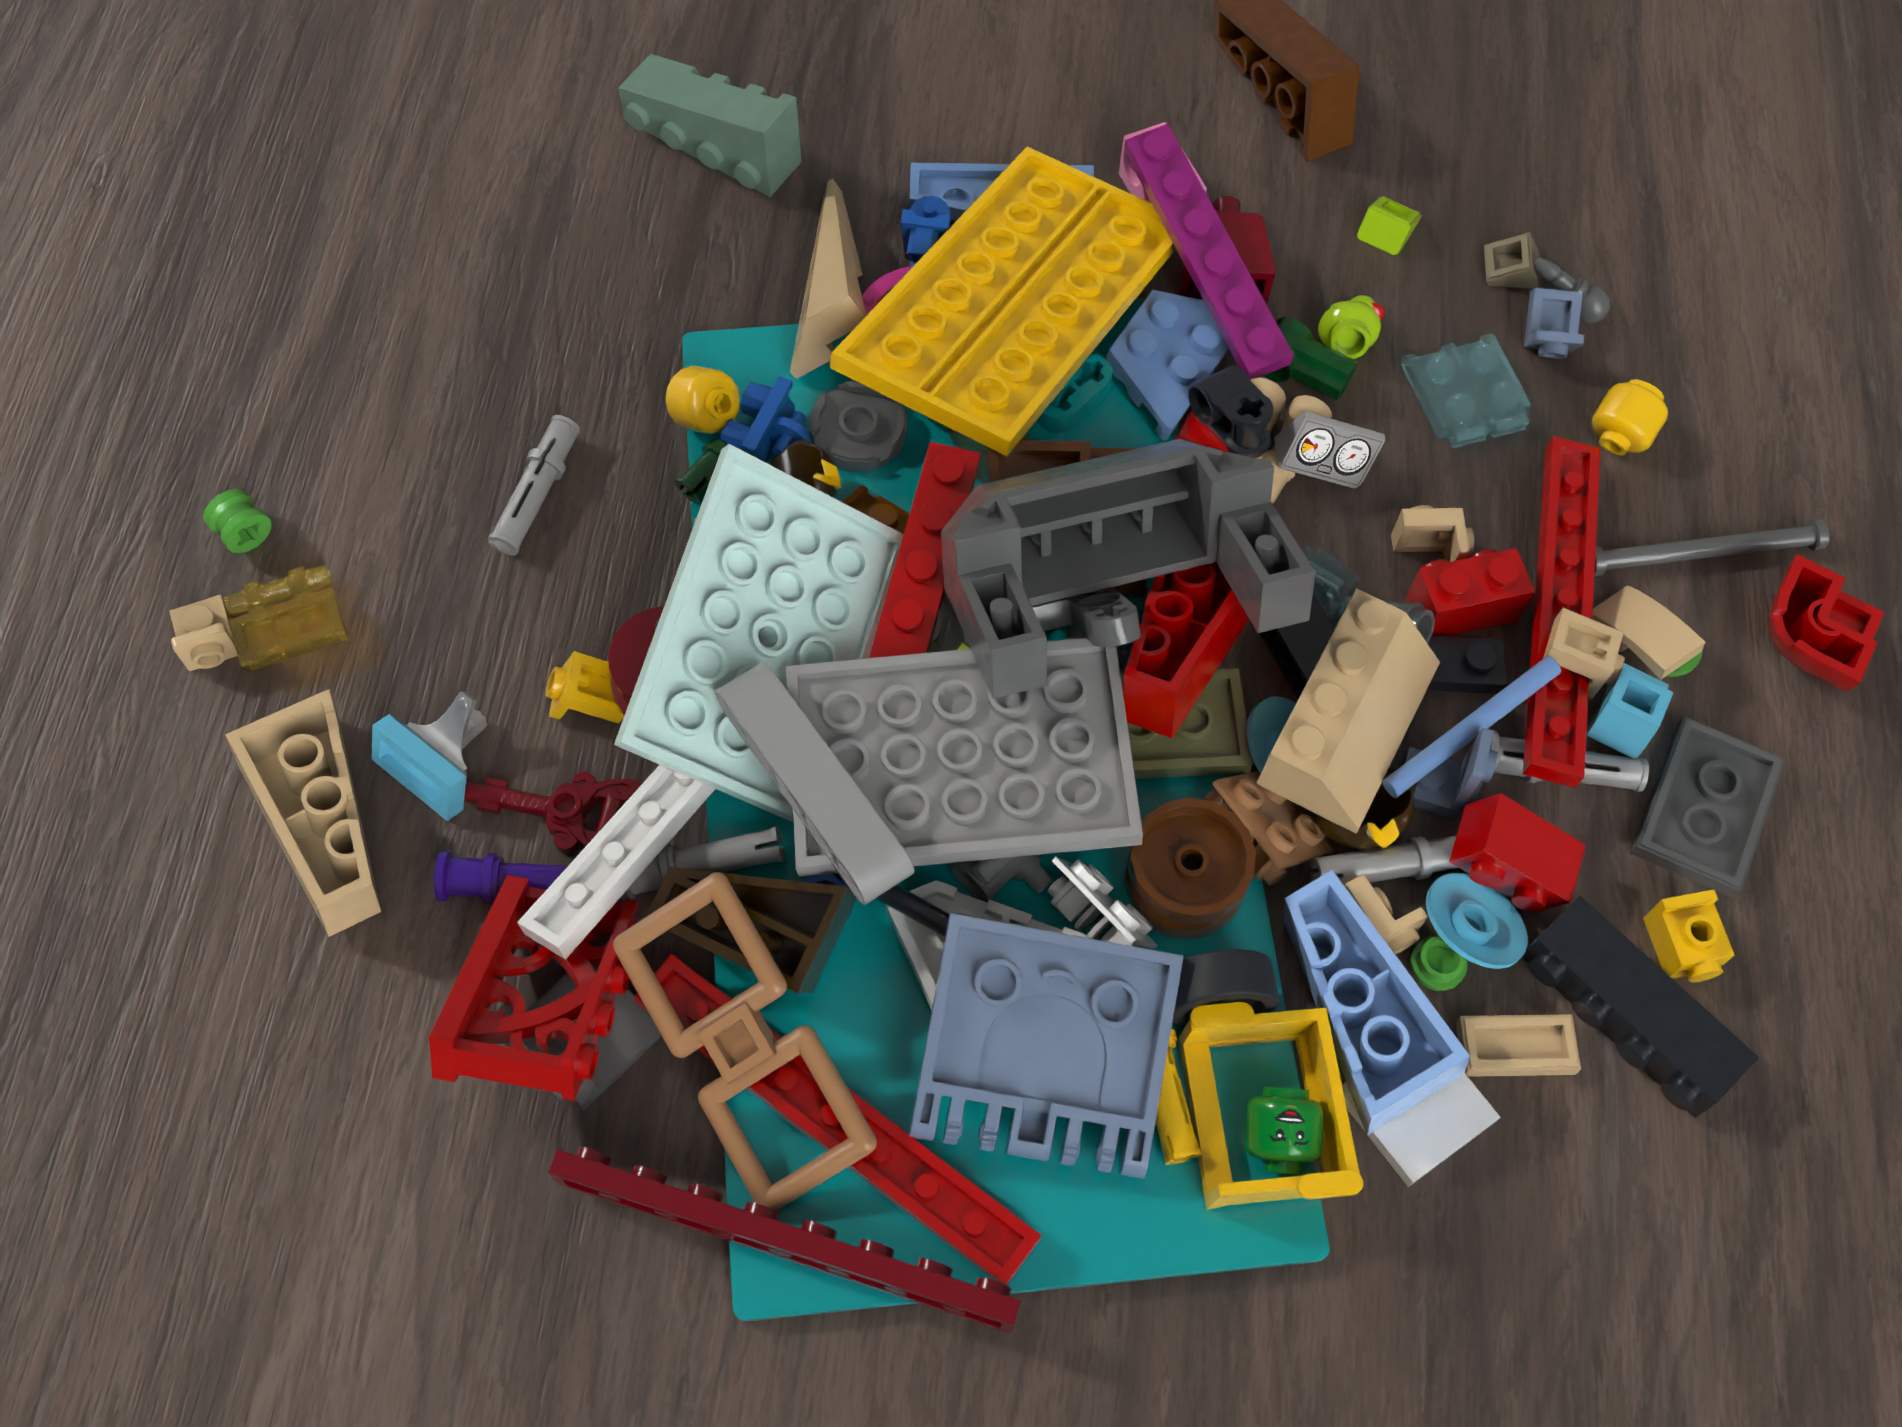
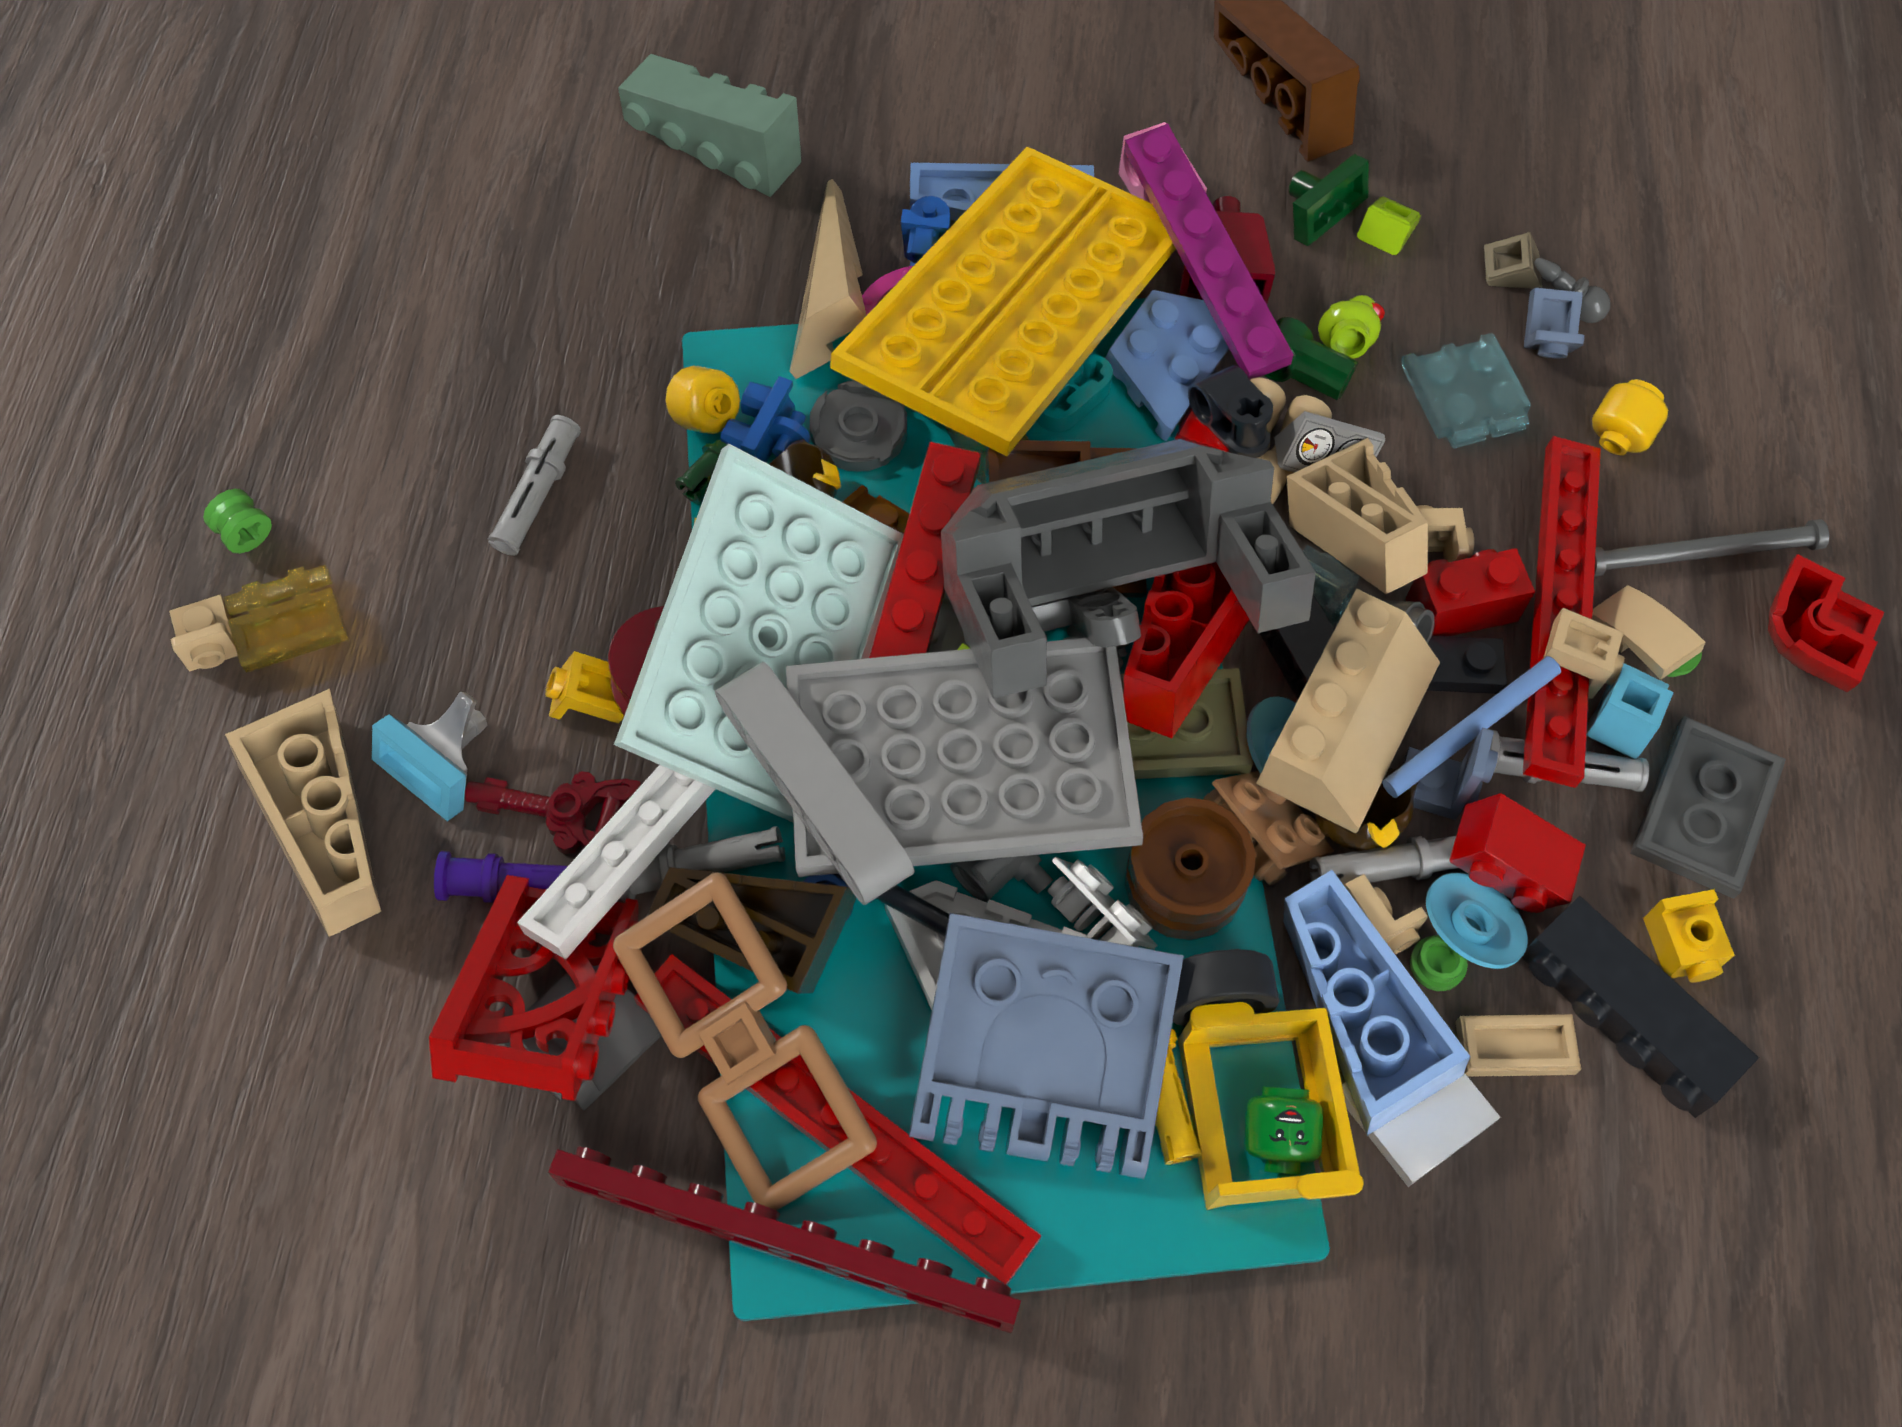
(1327, 200): none -> dark green tile
(1360, 517): none -> tan wedge

